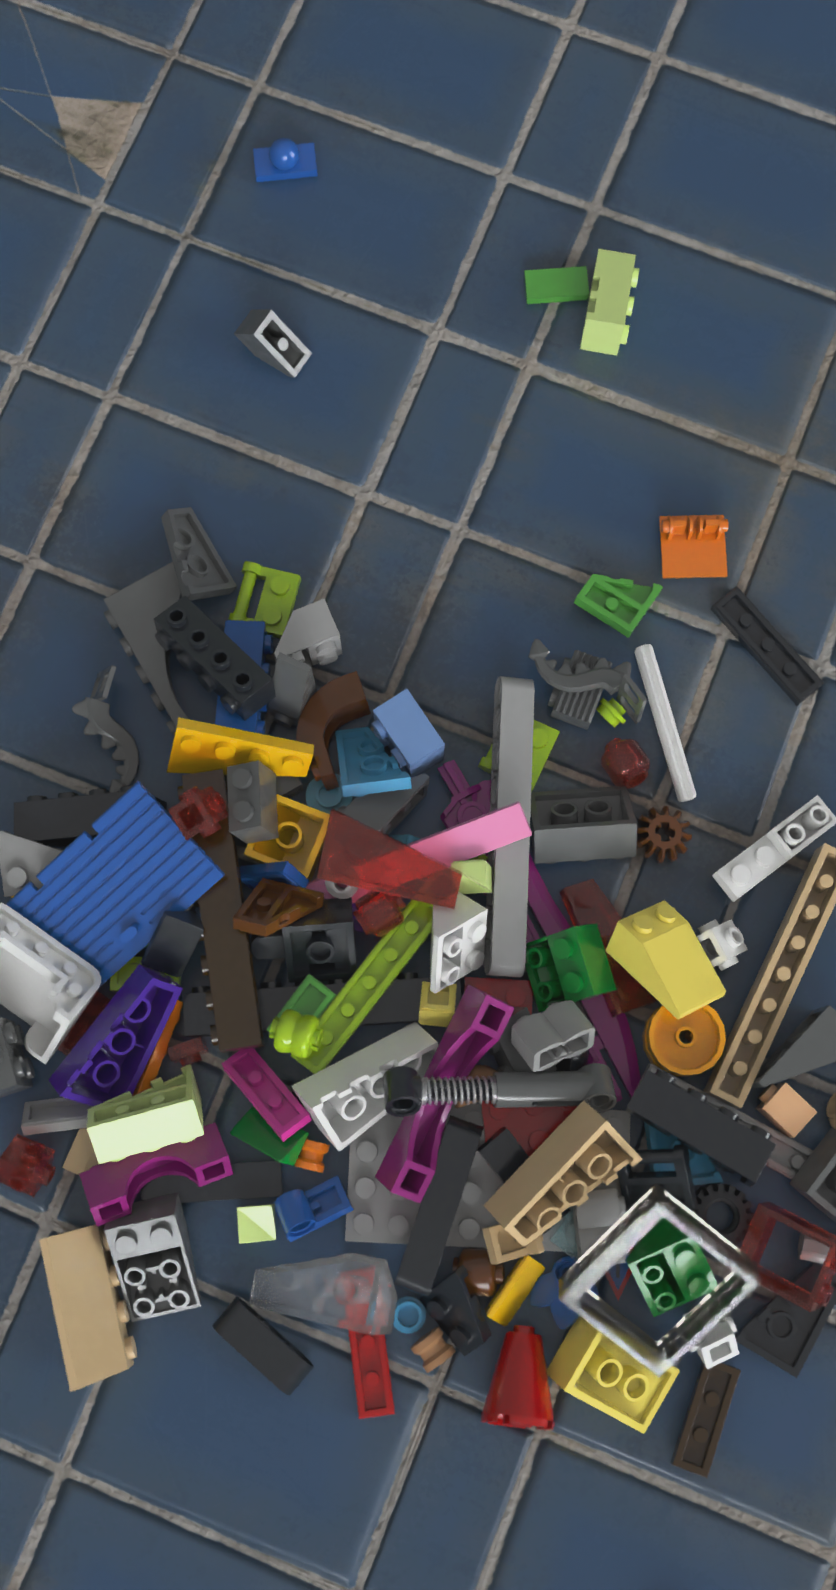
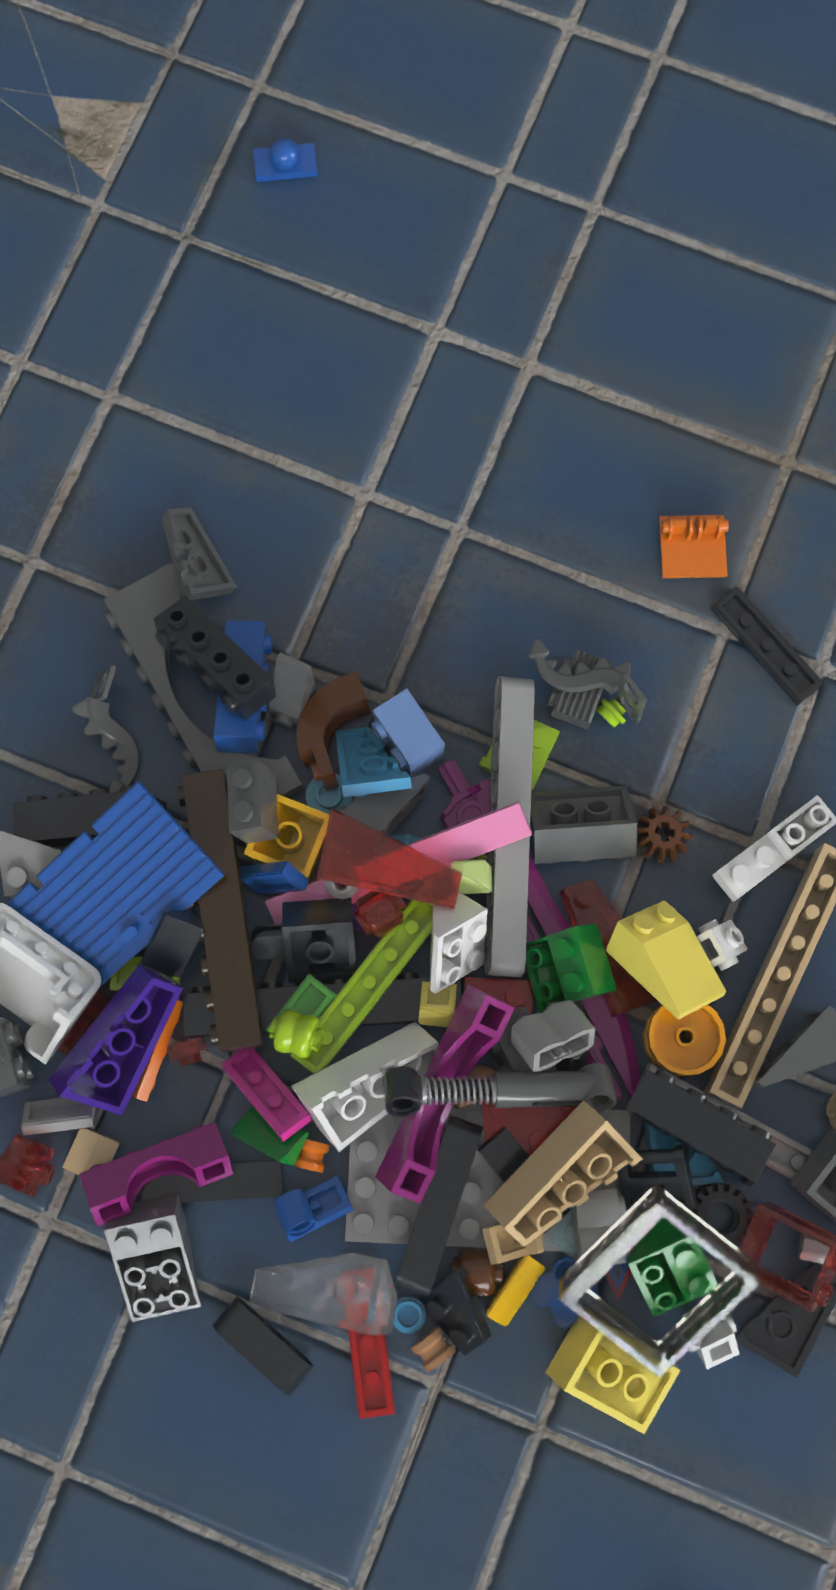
(87, 1306): tan slope -> none
(147, 1120): yellowish green wedge -> none
(199, 812): clear red brick -> none
(211, 747): yellow wing -> none
(256, 1223): yellowish green slope -> none
(273, 341): dark grey slope -> none
(275, 906): reddish brown wing -> none
(276, 597): lime plate -> none
(311, 635): light grey slope -> none
(520, 1384): red cone -> none
(556, 285): bright green tile -> none
(609, 302): yellowish green wedge -> none
(617, 601): bright green wing -> none
(625, 762): clear red head -> none
(665, 723): white axle -> none
(705, 1418): dark brown plate -> none
(785, 1109): light nougat brick -> none

